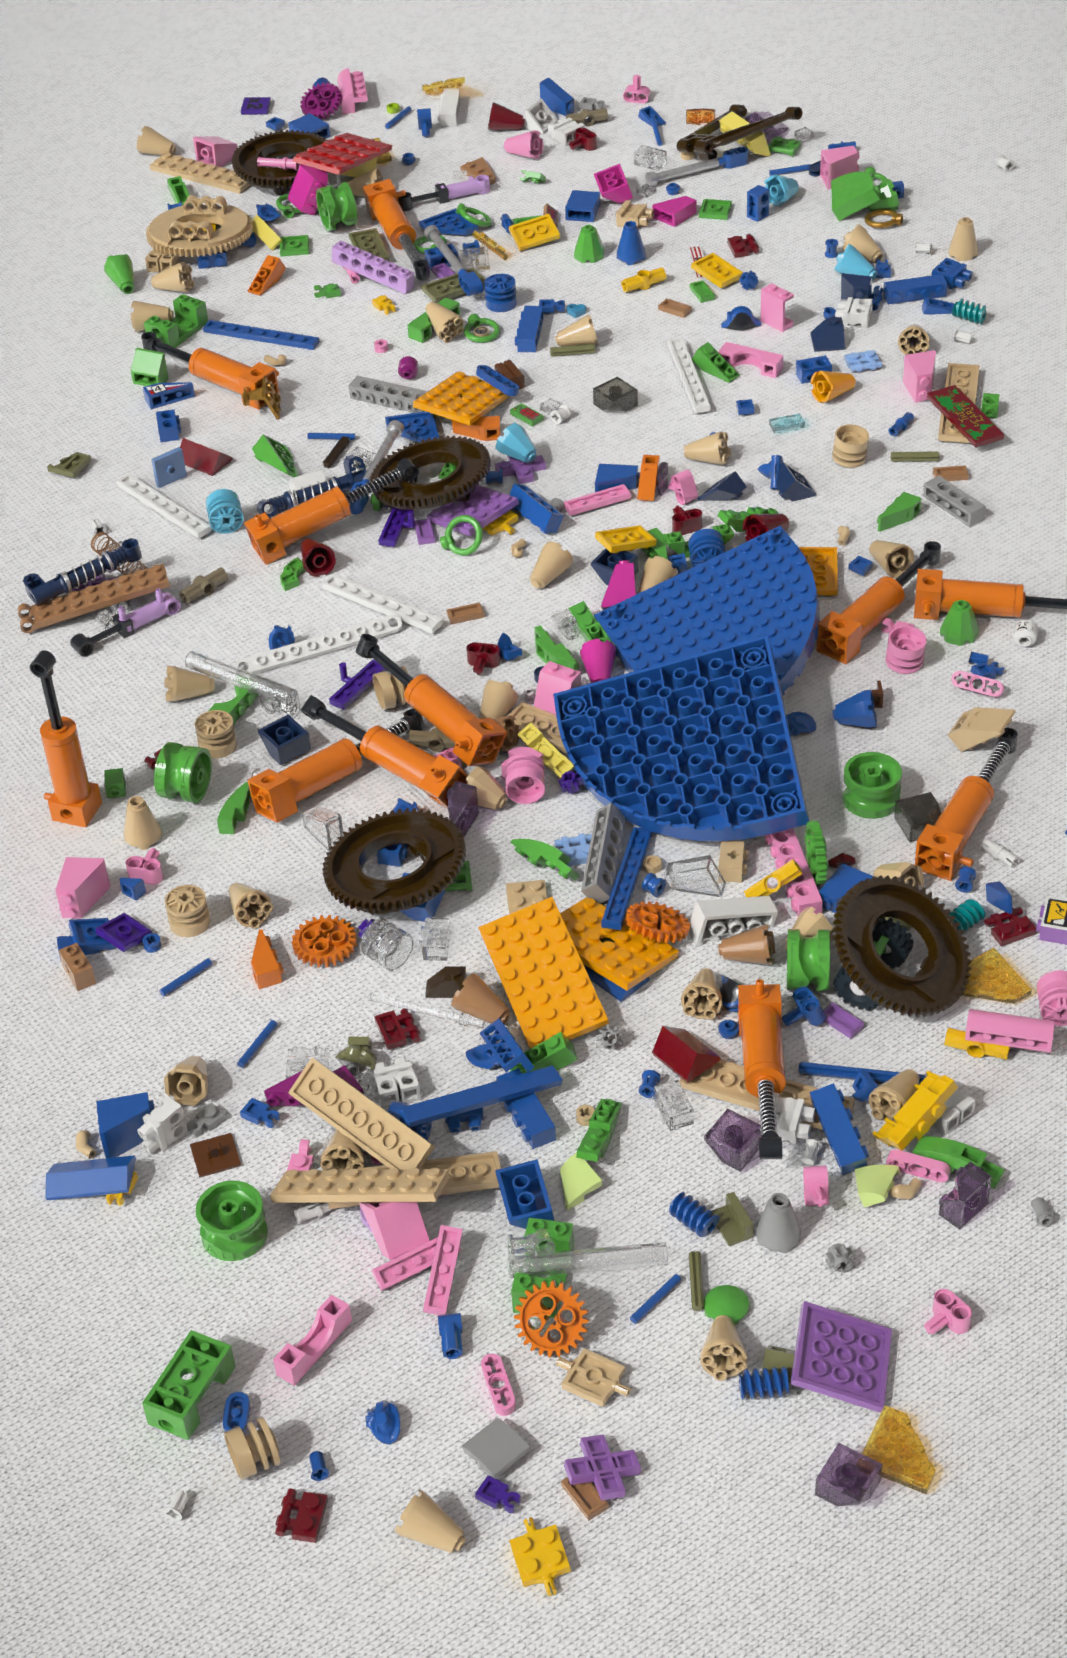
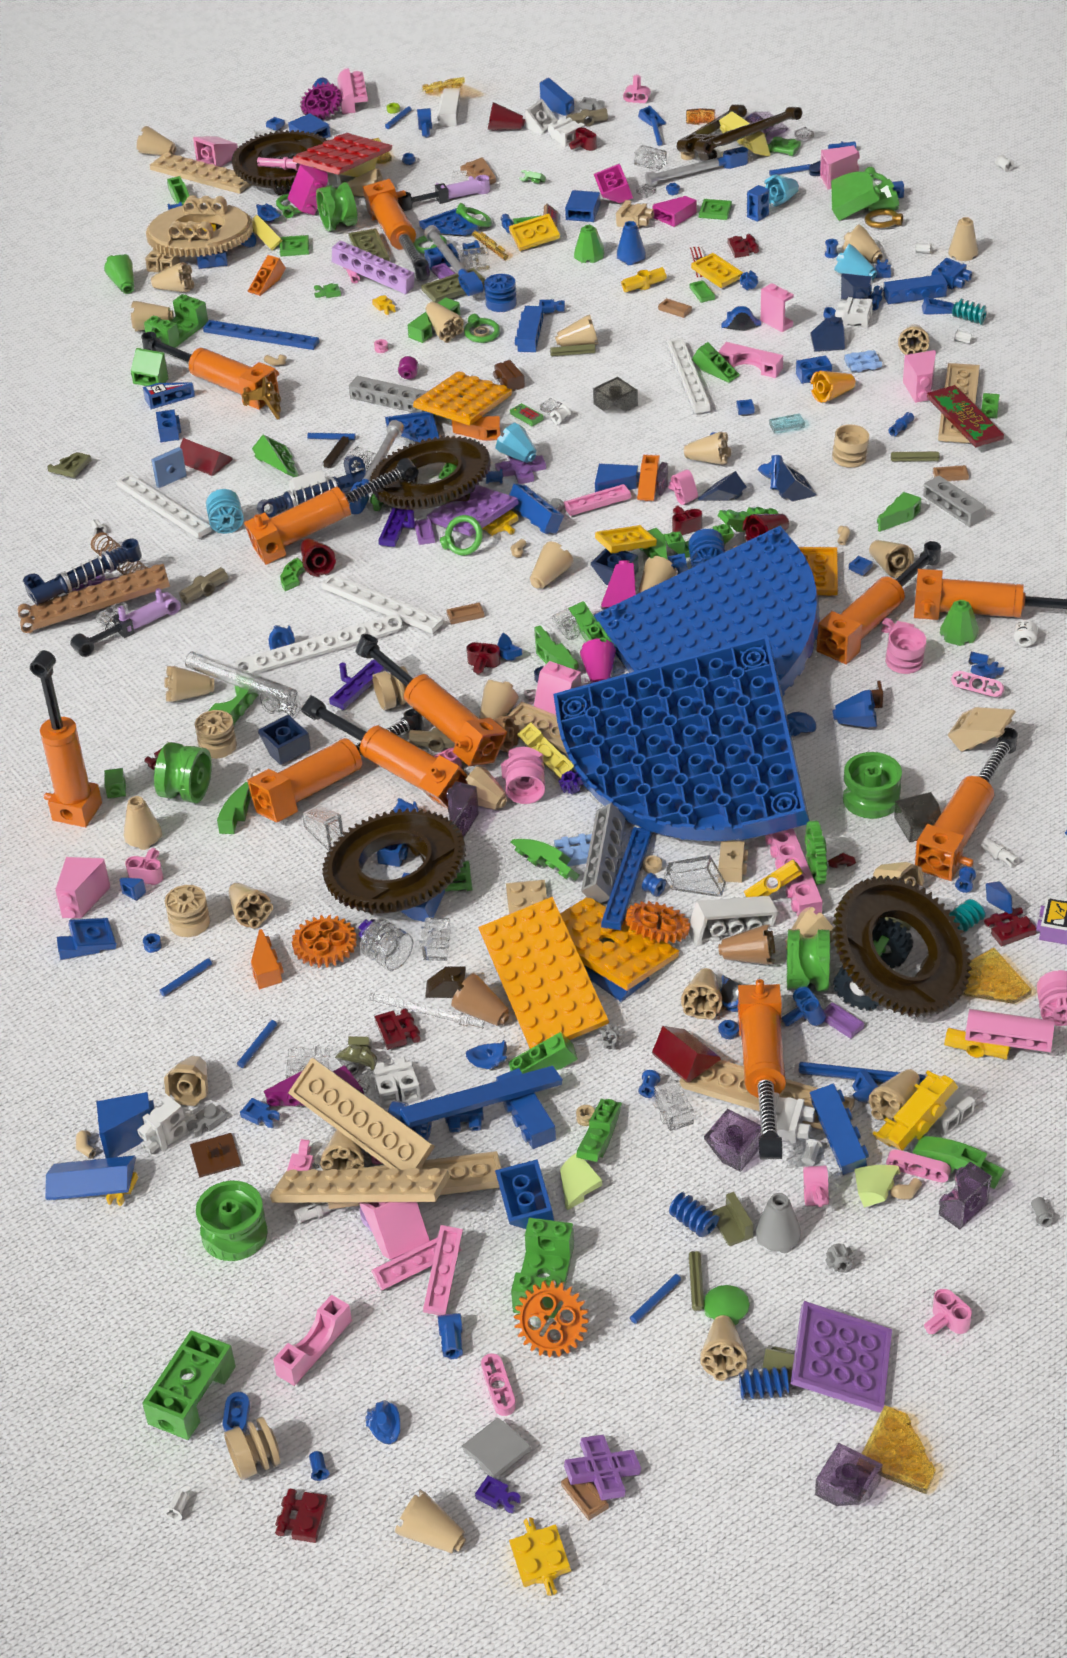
(77, 966): medium nougat brick -> none
(123, 932): dark purple tile -> none
(255, 105): dark purple tile -> none
(497, 380): blue beam -> none
(506, 1041): blue fence -> none
(525, 144): bright pink cone -> none
(529, 1257): clear piece -> none
(576, 310): dark azure tile -> none
(593, 1377): tan plate -> none
(839, 883): blue slope -> none

